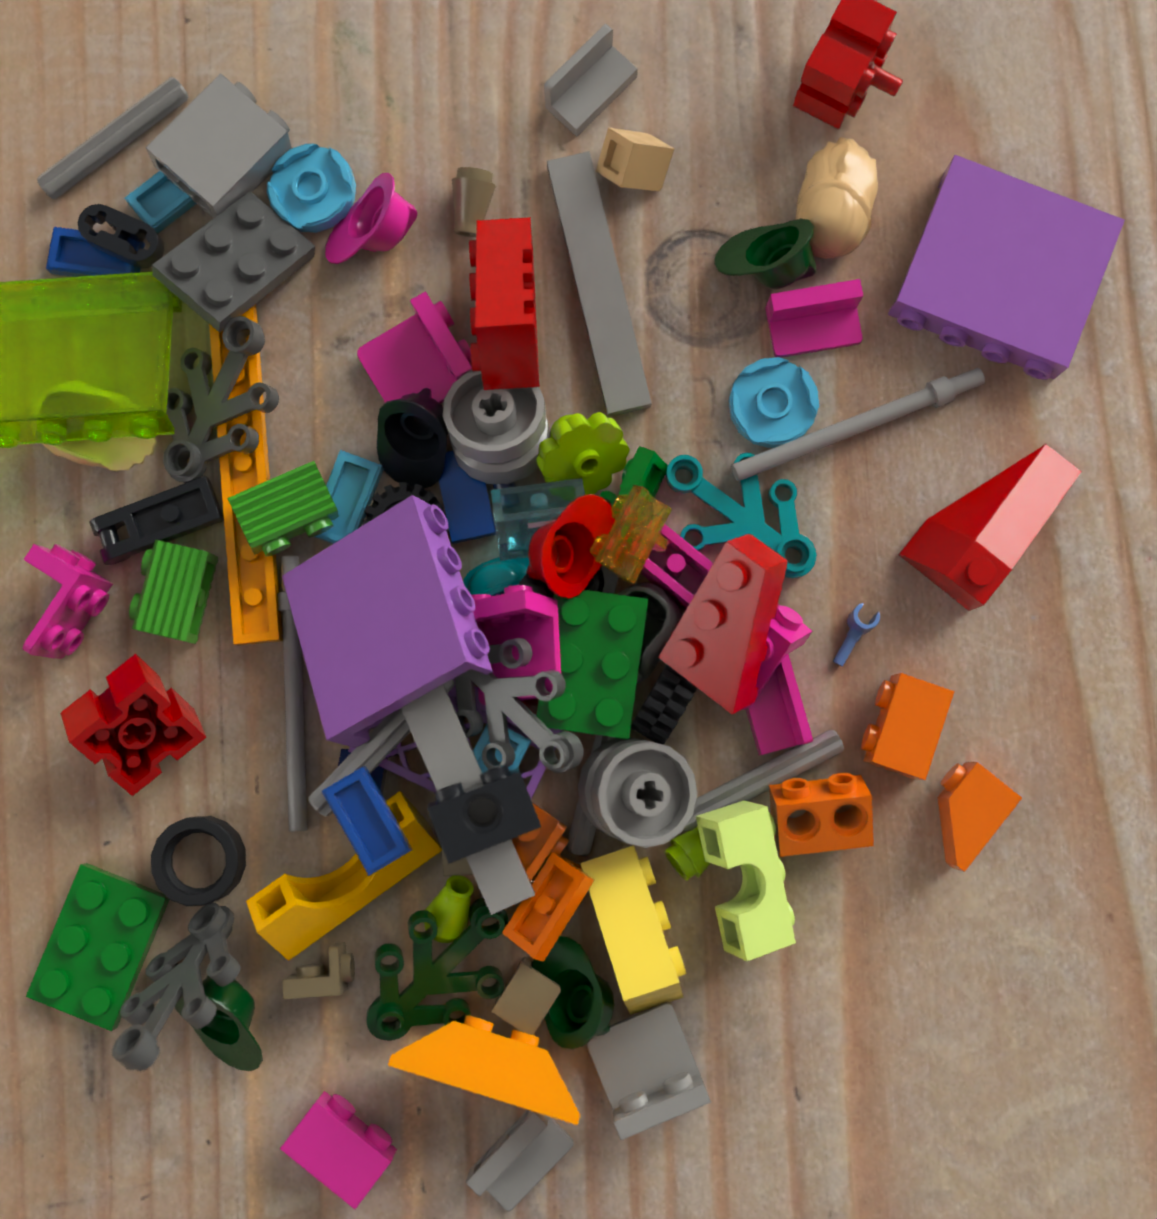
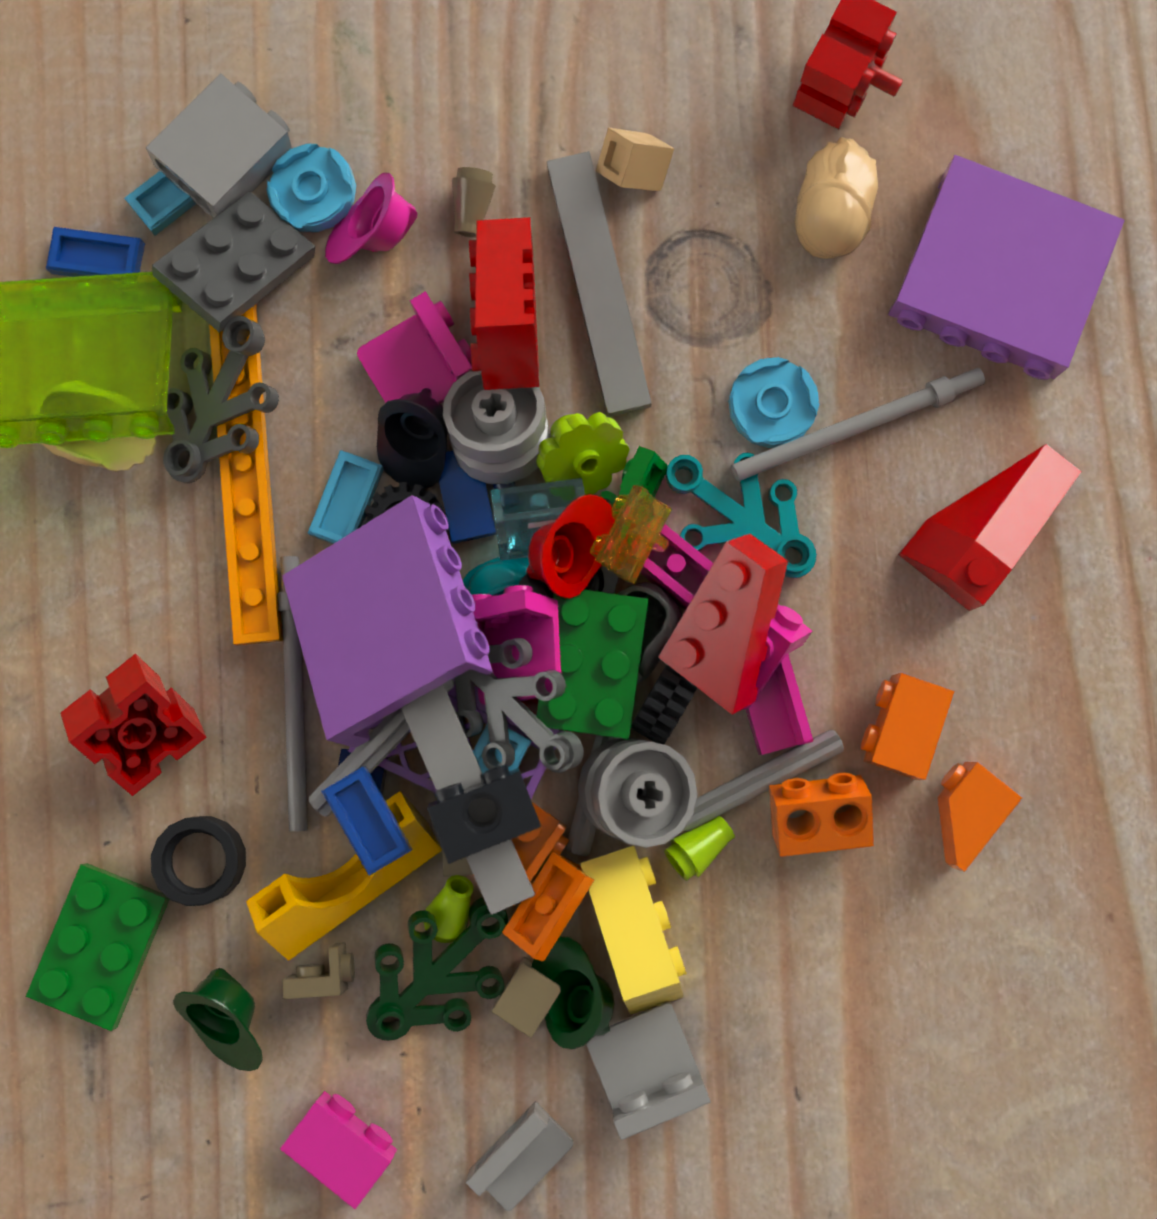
(78, 599): dark pink bracket -> none
(112, 138): light grey axle -> none
(125, 228): black beam -> none
(157, 518): black plate -> none
(173, 591): bright green brick -> none
(209, 930): dark grey plant -> none
(284, 509): bright green brick -> none
(491, 1066): light orange wedge -> none
(588, 82): light grey panel -> none
(759, 915): yellowish green arch -> none
(770, 253): dark green piece -> none
(815, 318): dark pink panel -> none
(854, 634): medium blue hand -> none

